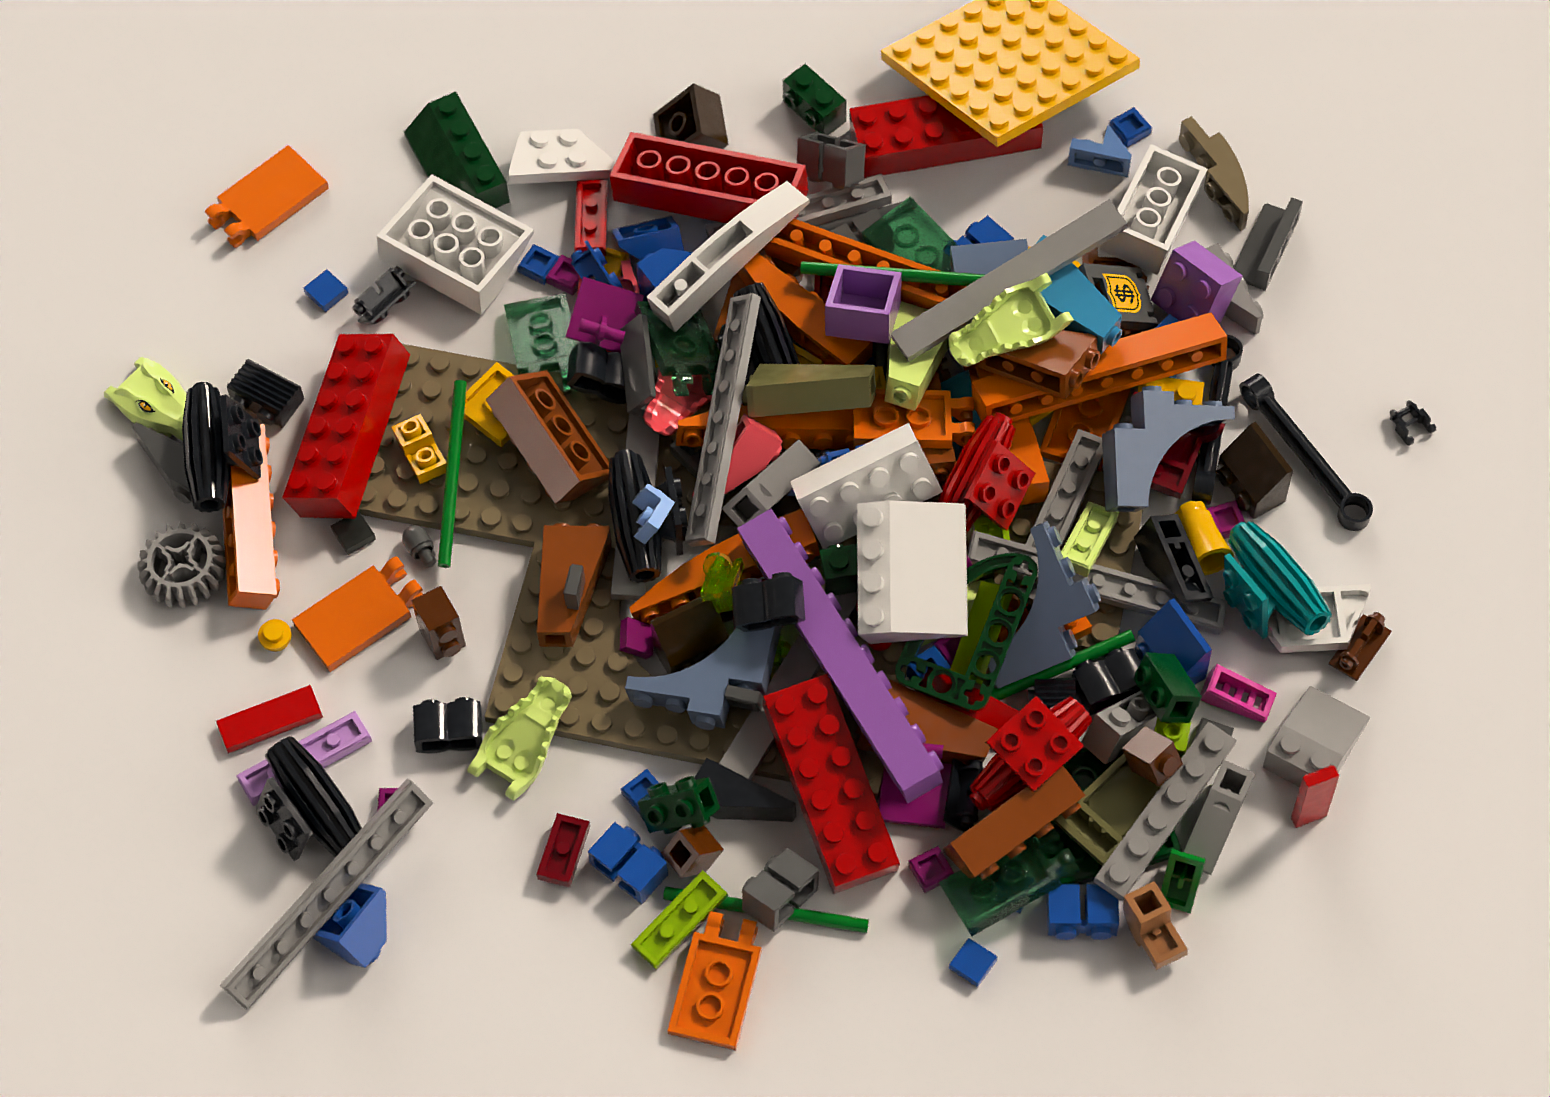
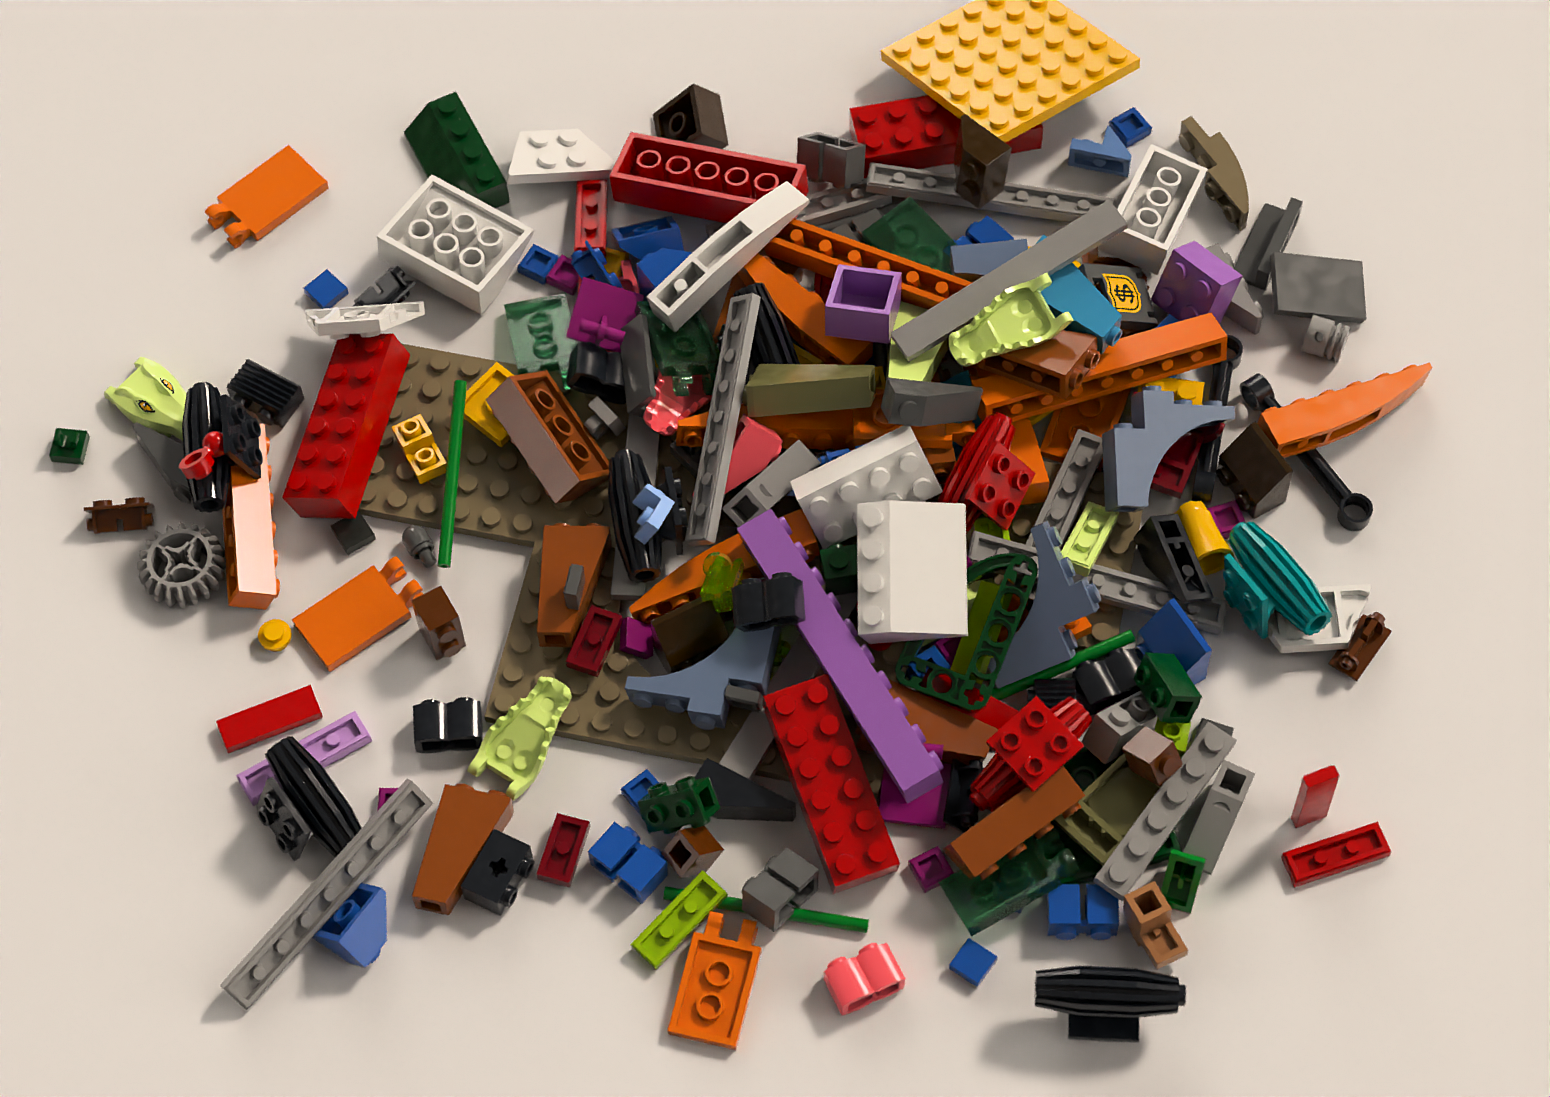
(69, 446): none -> dark green tile
(132, 512): none -> reddish brown hinge
(200, 461): none -> red plate
(366, 320): none -> white wing
(456, 839): none -> dark orange slope
(497, 855): none -> black brick
(594, 641): none -> dark red plate
(603, 419): none -> light grey tile
(814, 100): dark green brick -> none
(863, 978): none -> coral brick
(908, 275): green piece -> none
(929, 402): none -> dark grey slope
(979, 163): none -> dark brown slope
(1014, 199): none -> light grey tile
(1107, 1000): none -> black plate
(1222, 700): dark pink slope -> none
(1314, 737): light grey slope -> none
(1318, 287): none -> dark grey tile
(1333, 340): none -> light grey piece
(1336, 854): none -> red tile
(1339, 412): none -> orange slope
(1419, 416): black piece -> none

